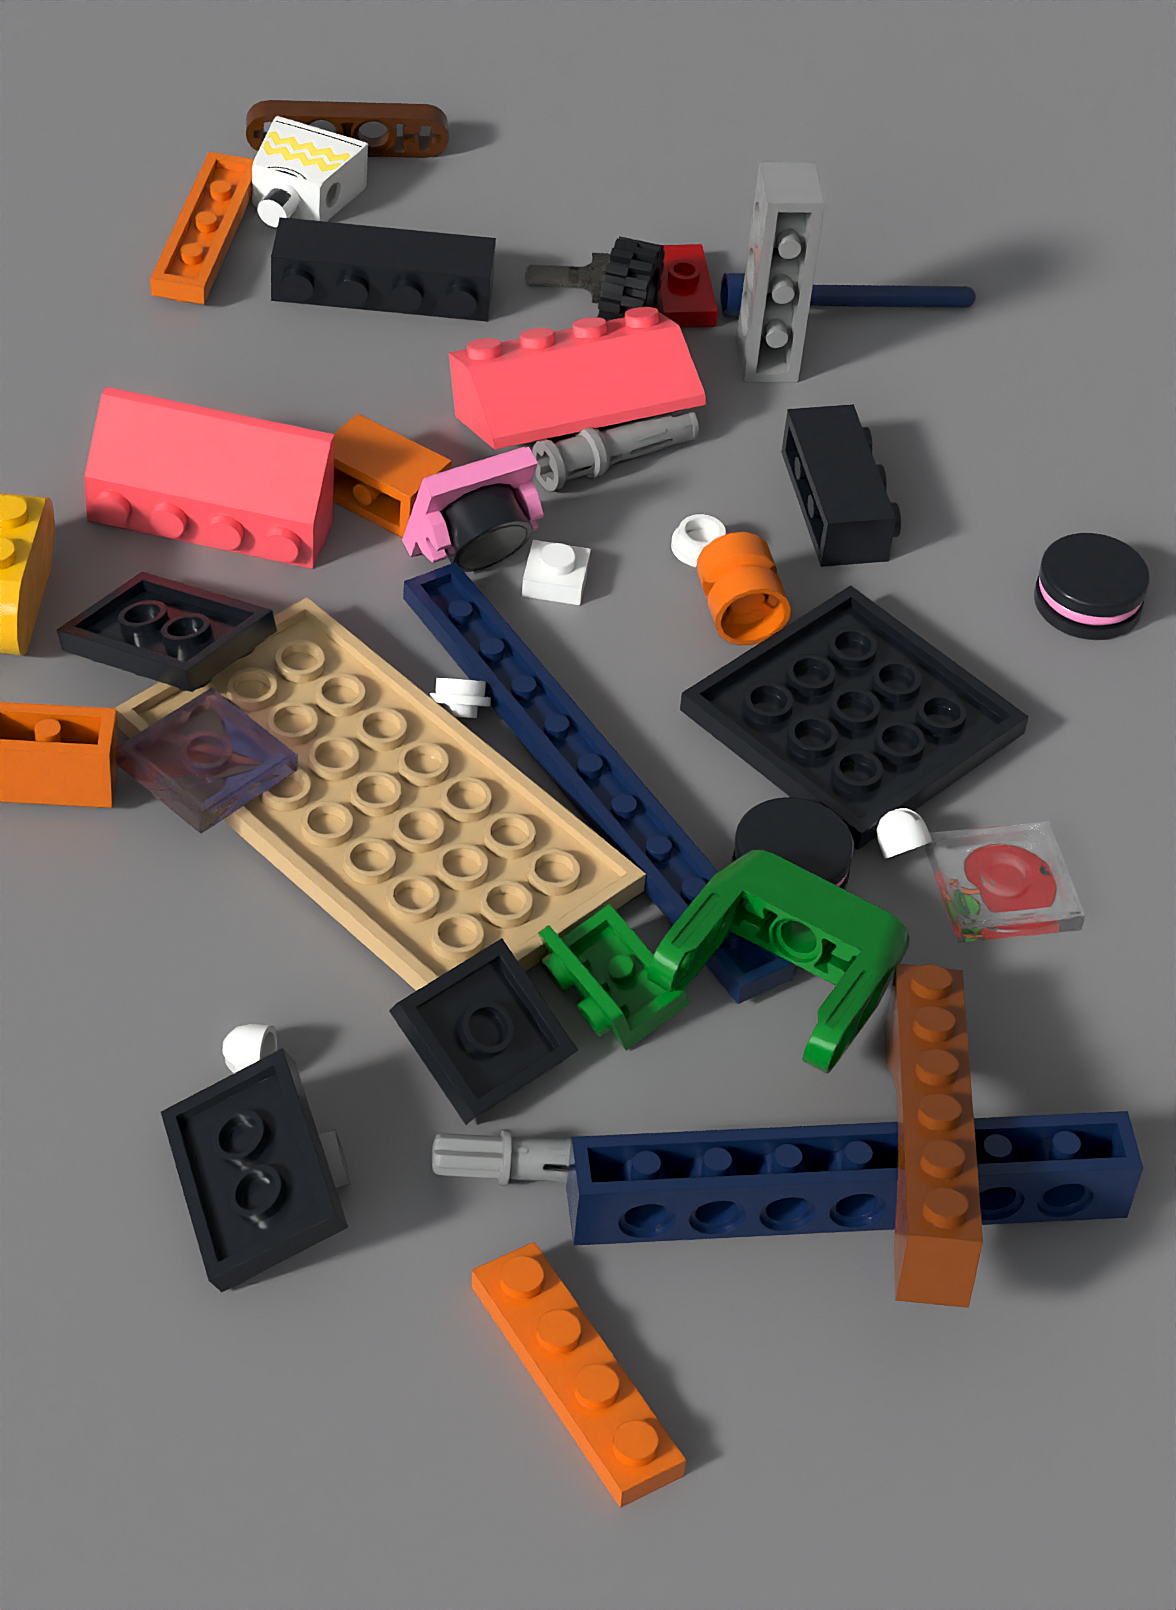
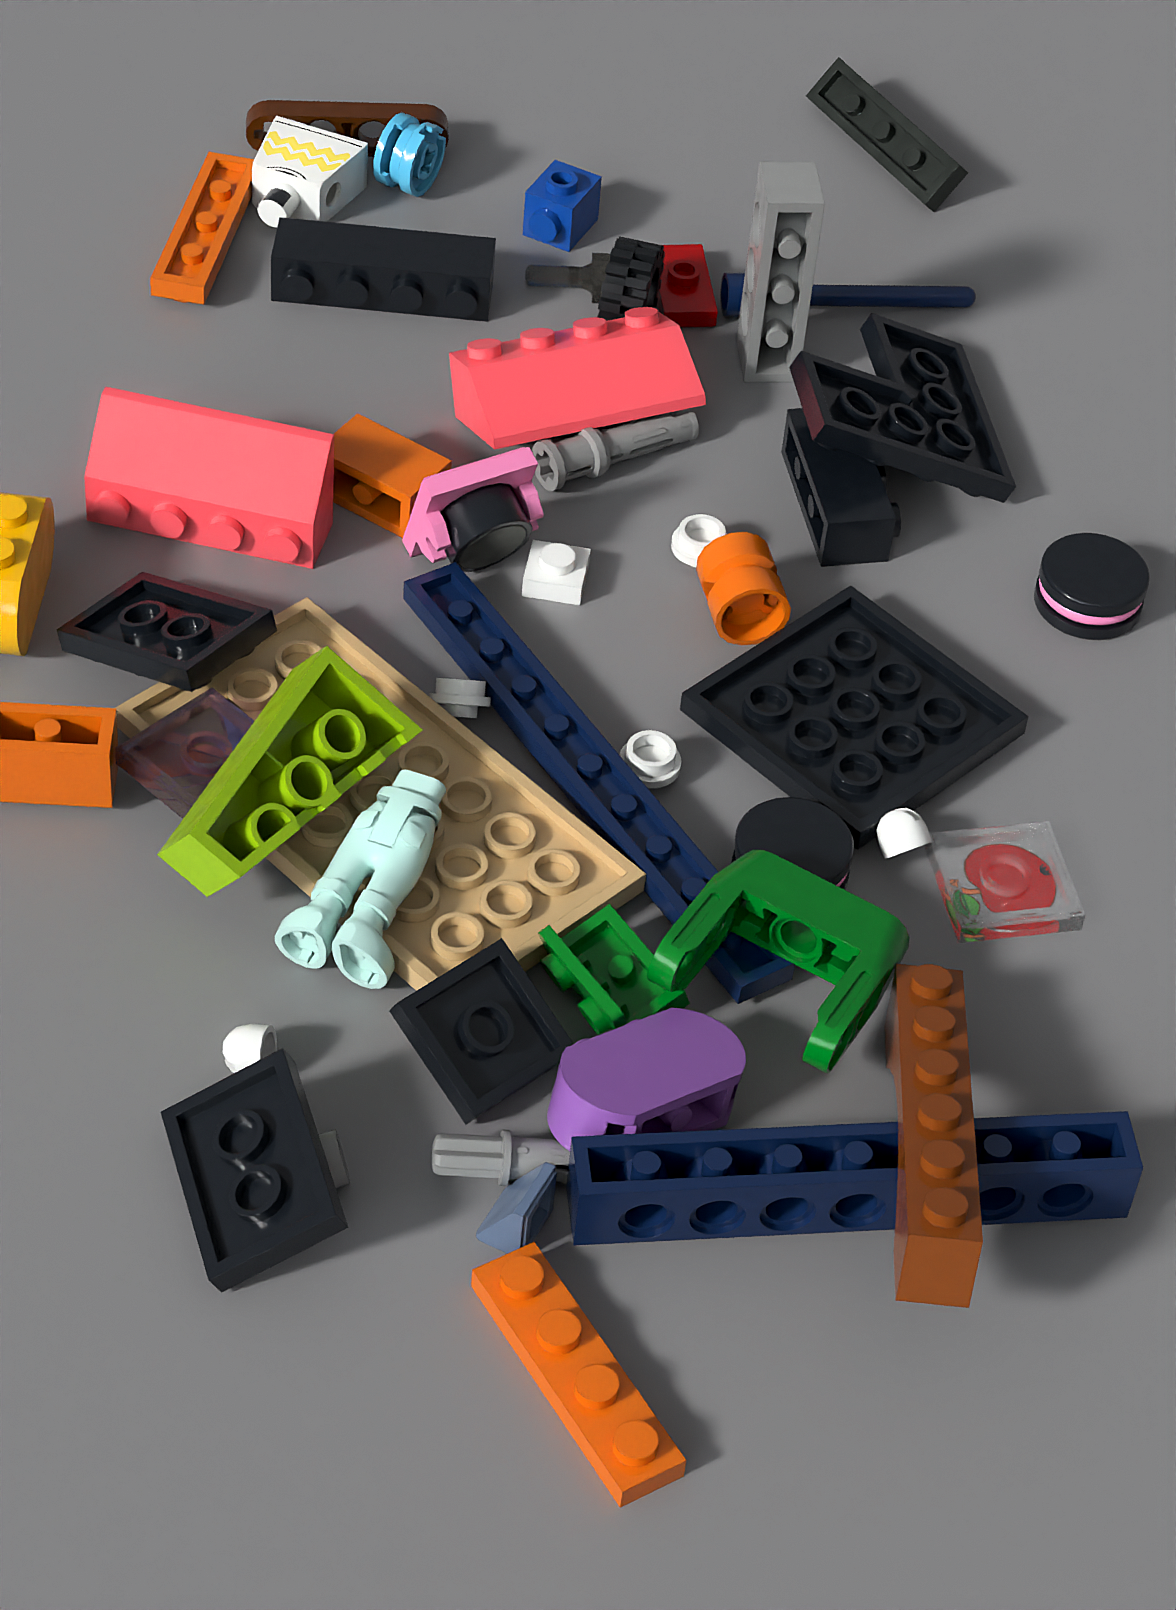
(292, 763): none -> lime wedge
(384, 843): none -> light aqua piece
(409, 154): none -> medium azure wheel
(520, 1210): none -> sand blue slope
(561, 205): none -> blue brick
(648, 1078): none -> medium lavender brick
(652, 758): none -> white plate
(886, 134): none -> pearl dark grey plate
(912, 415): none -> black plate

